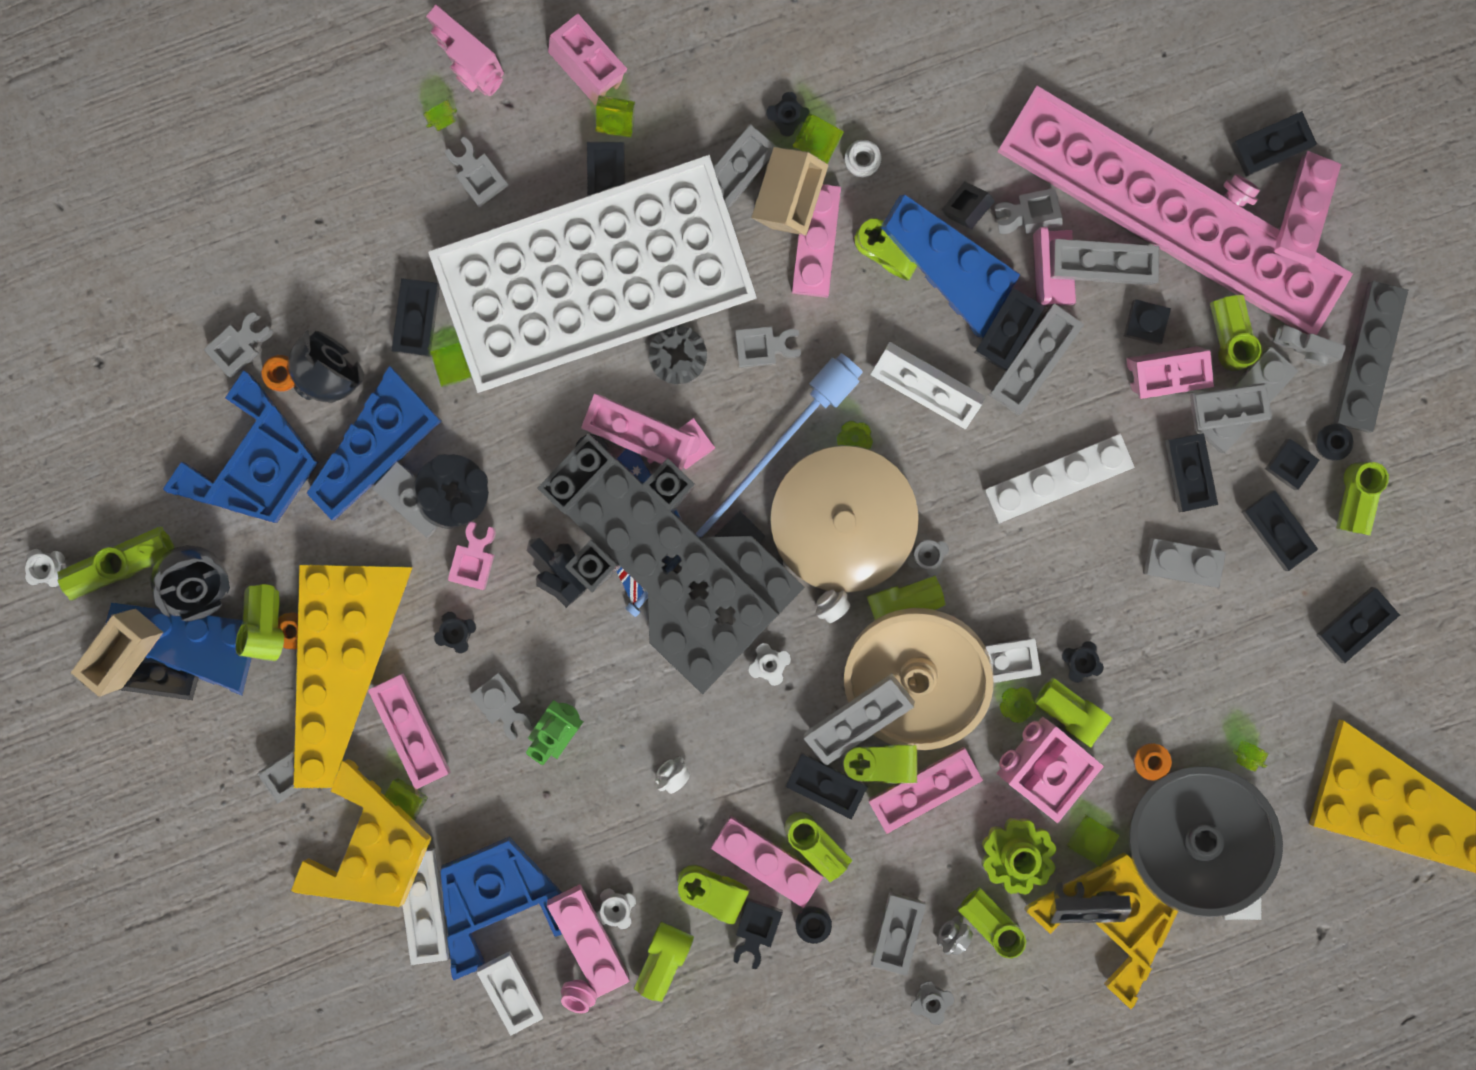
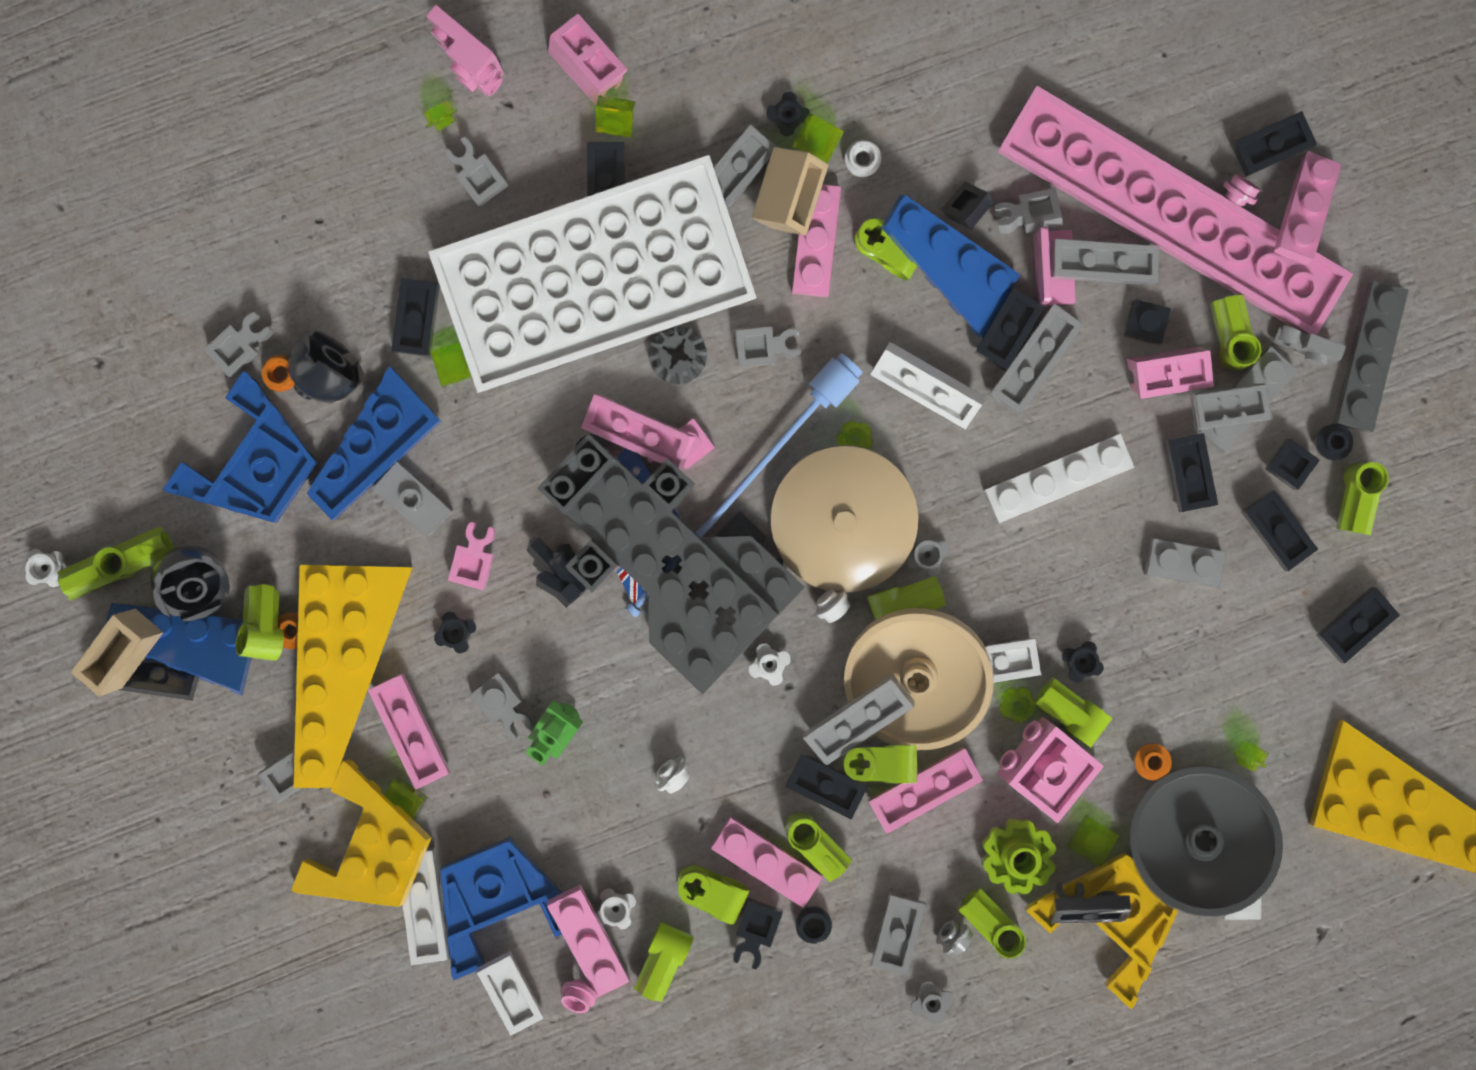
(431, 498): black plate -> none

